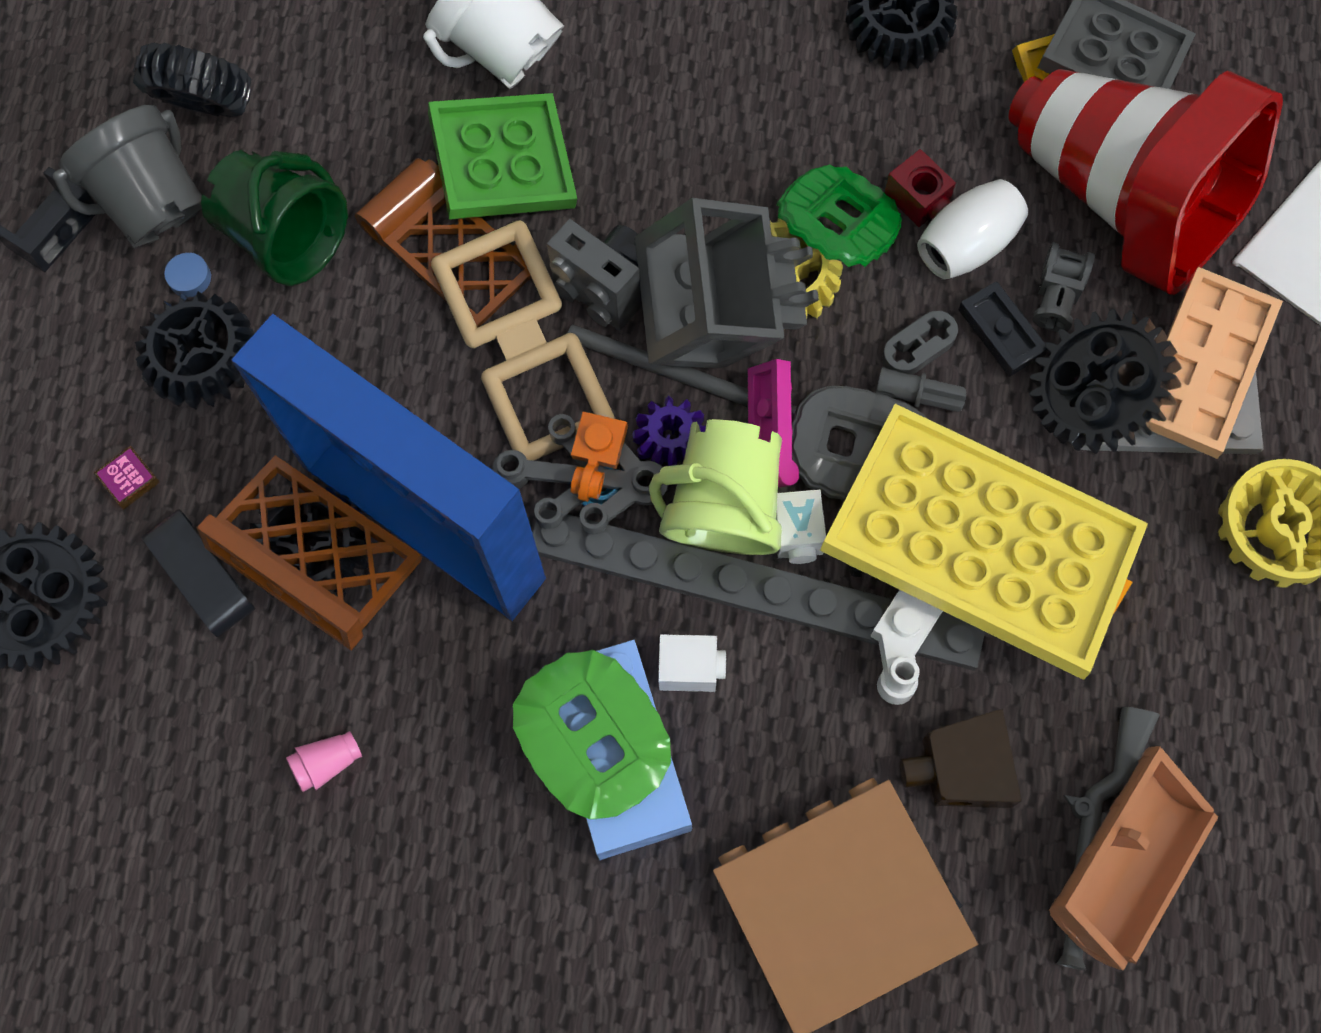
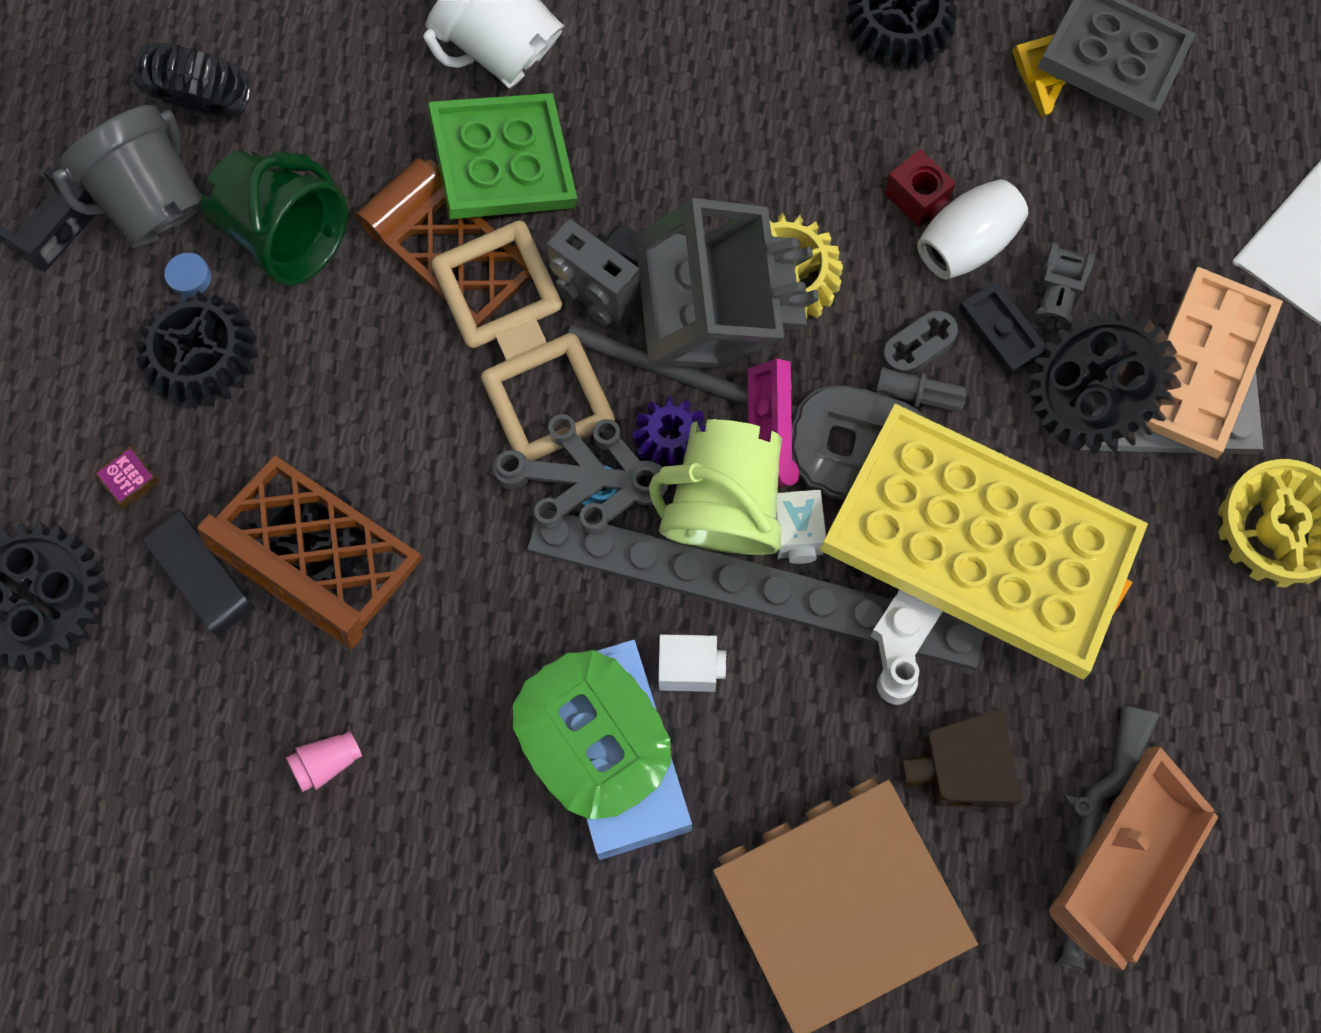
(395, 466): blue container -> none
(598, 443): orange plate -> none
(815, 197): green piece -> none
(1154, 160): red cone -> none

